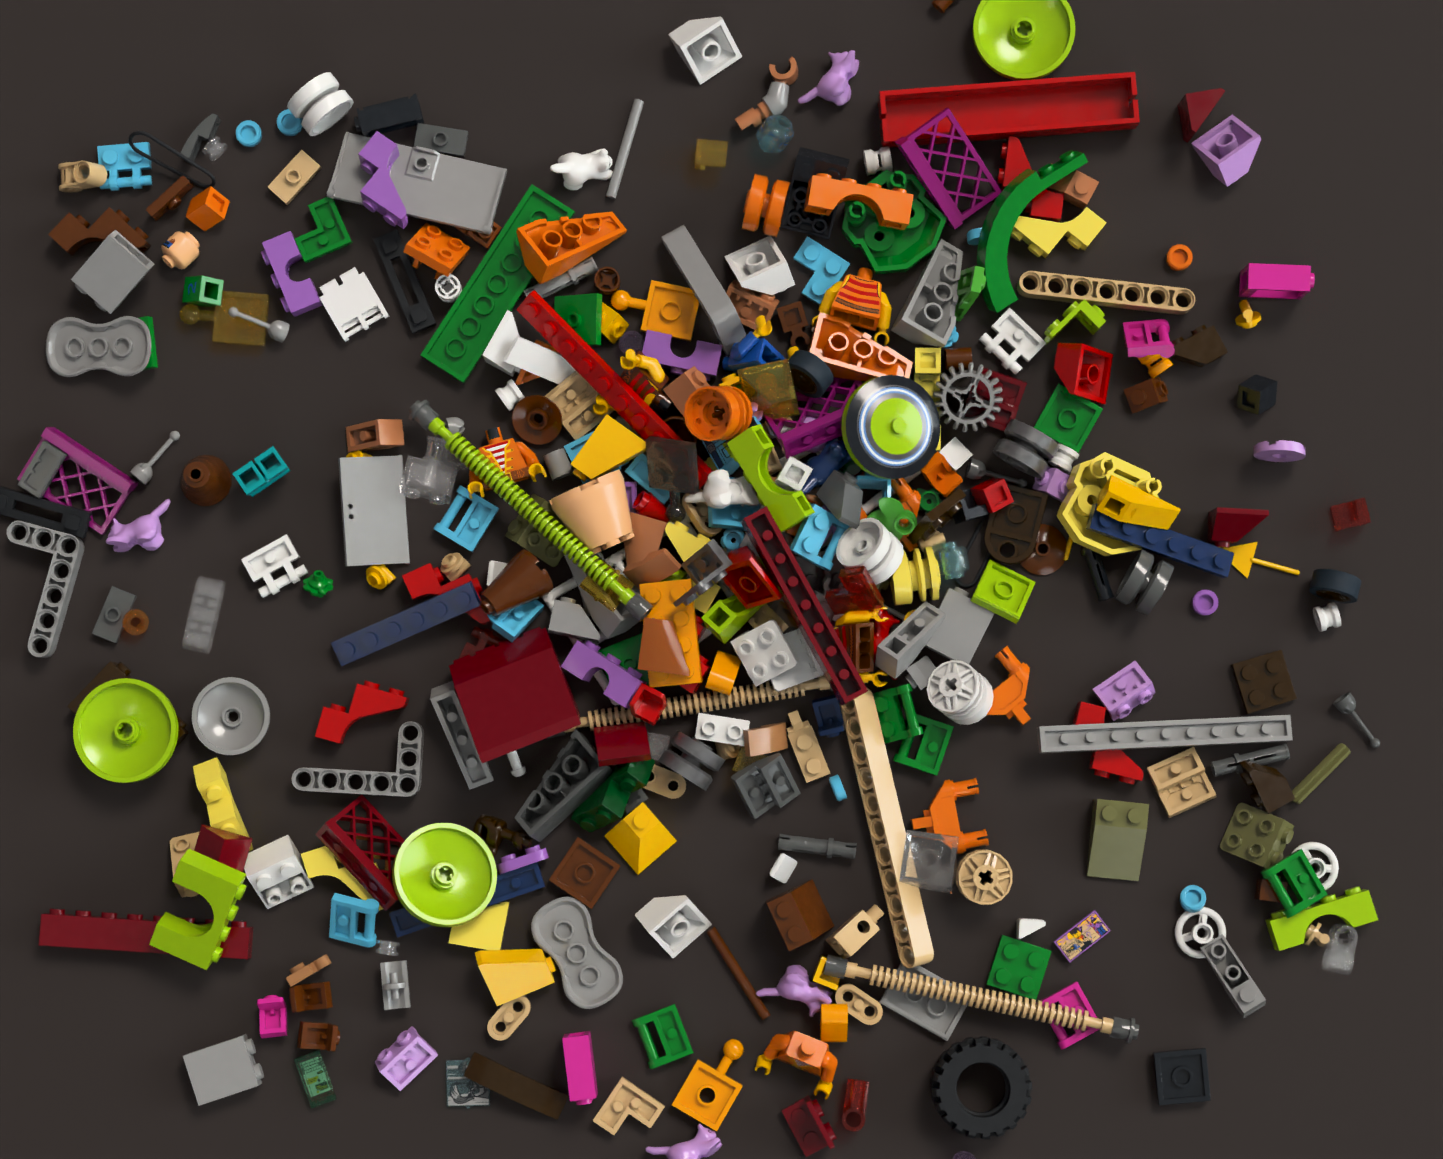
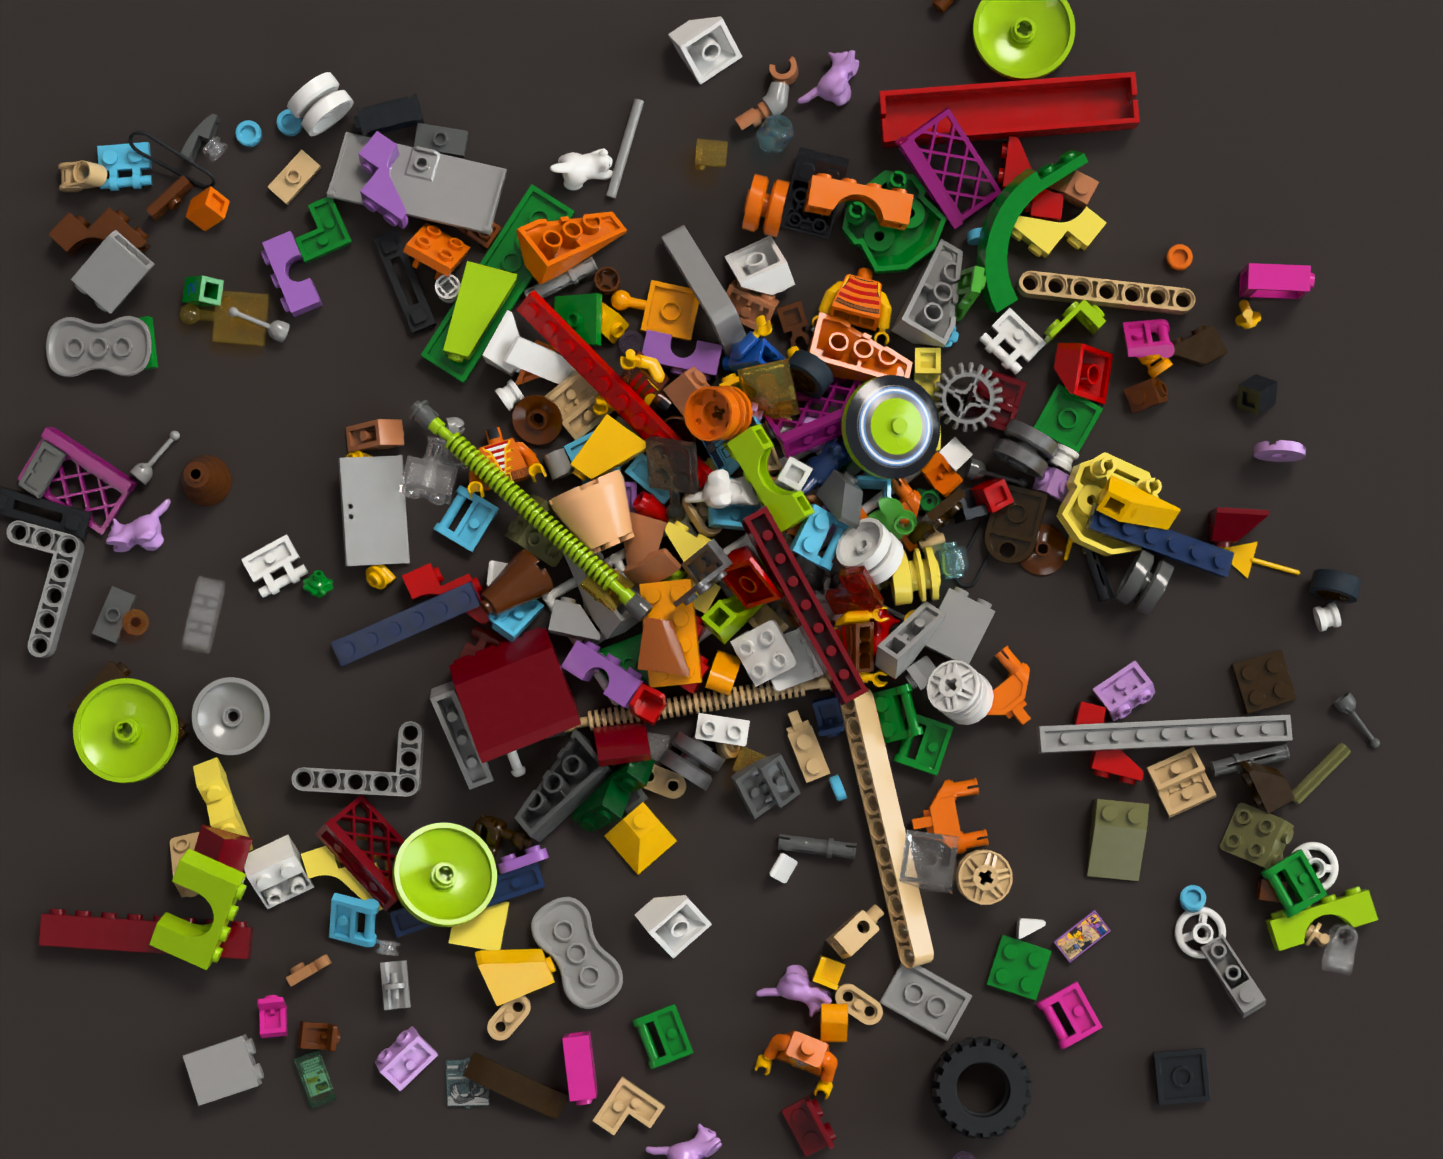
(180, 250): light nougat head -> none
(263, 472): teal hips -> none
(310, 996): reddish brown bracket -> none
(352, 303): white plate -> none
(366, 702): red arch -> none
(454, 566): tan plate -> none
(477, 305): none -> lime slope
(584, 872): reddish brown plate -> none
(705, 1076): light orange plate -> none
(728, 535): medium azure plate -> none
(738, 973): reddish brown bar -> none
(765, 739): medium nougat slope -> none
(800, 914): reddish brown slope -> none
(825, 264): medium azure plate -> none
(855, 1101): clear red piece -> none
(872, 162): white wheel -> none
(954, 356): reddish brown beam -> none
(1003, 591): lime tile -> none
(1116, 1027): tan hose -> none
(1195, 108): dark red slope -> none
(1204, 602): medium lavender tile -> none
(1228, 149): lavender slope -> none
(1350, 514): clear red panel -> none

